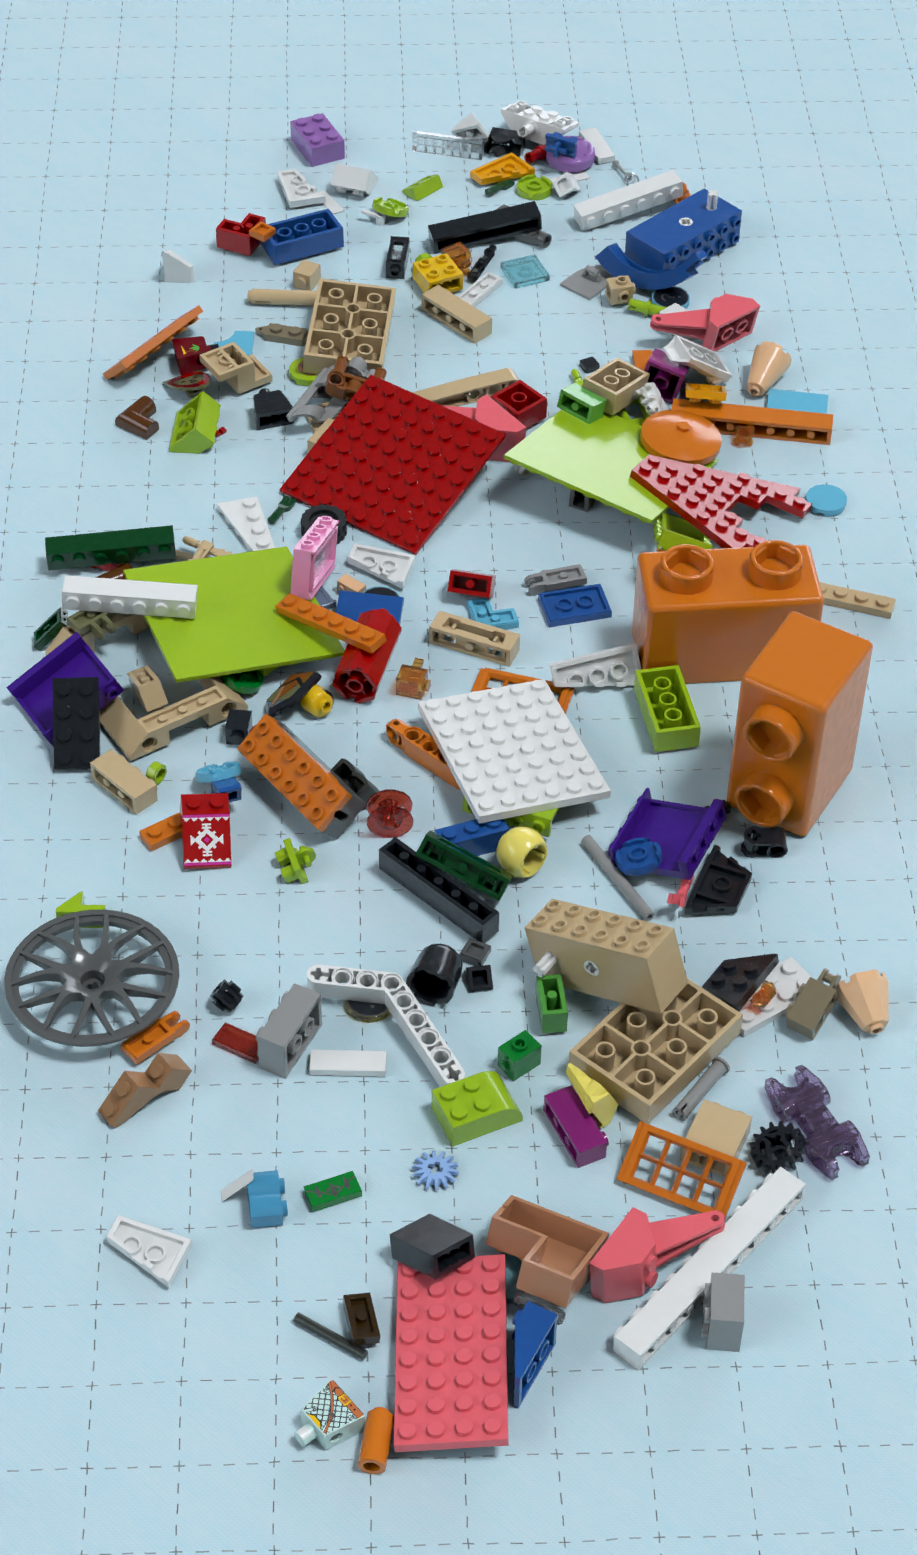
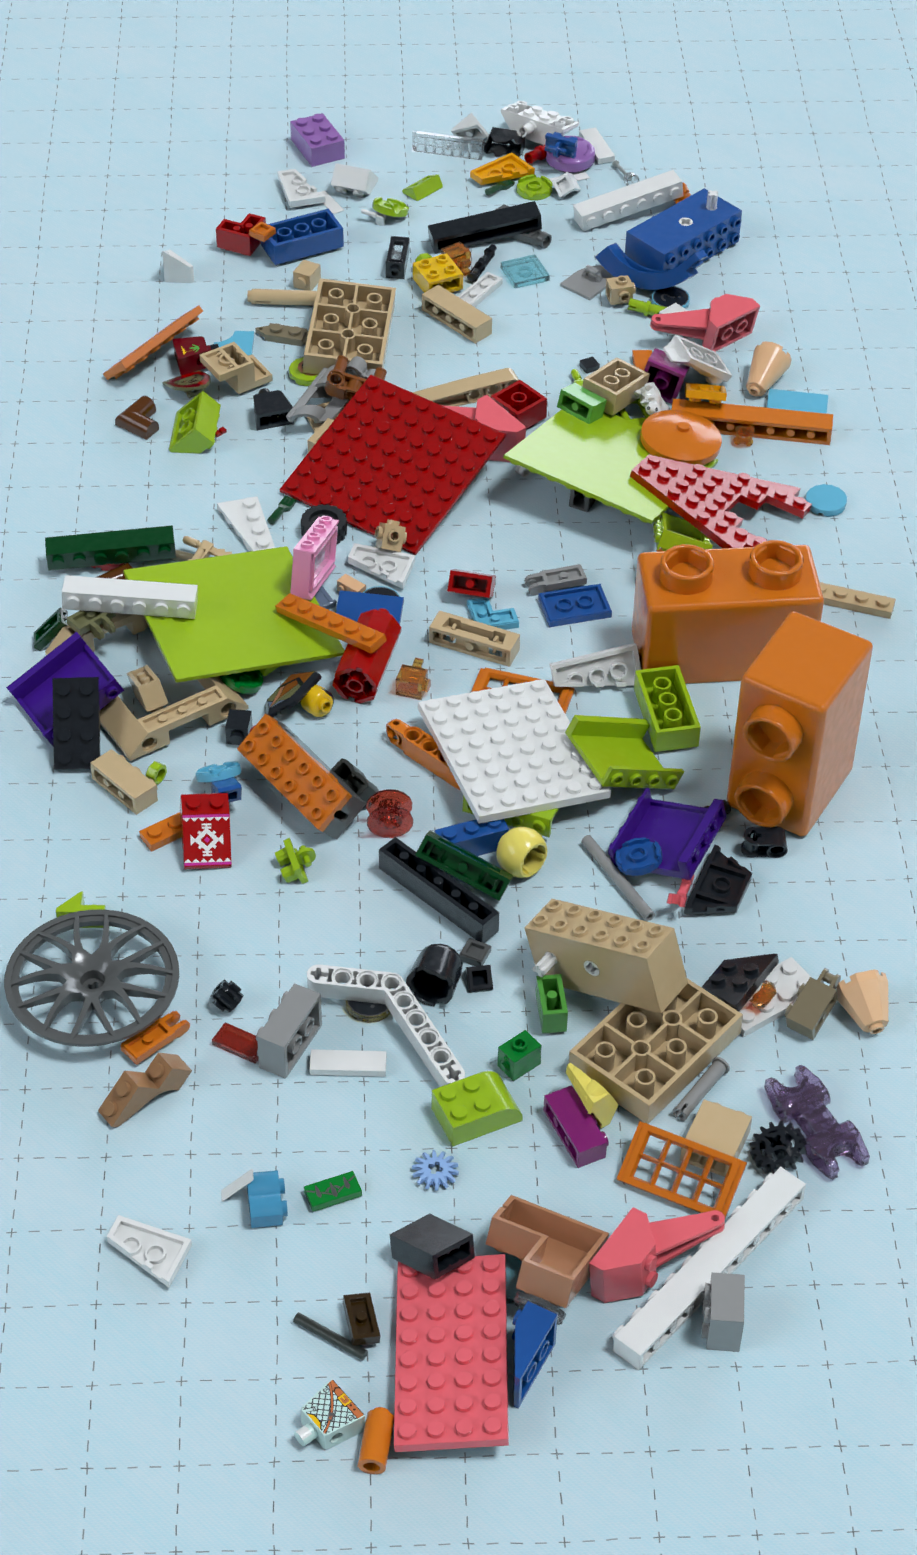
(390, 536): none -> tan brick
(618, 753): none -> lime panel

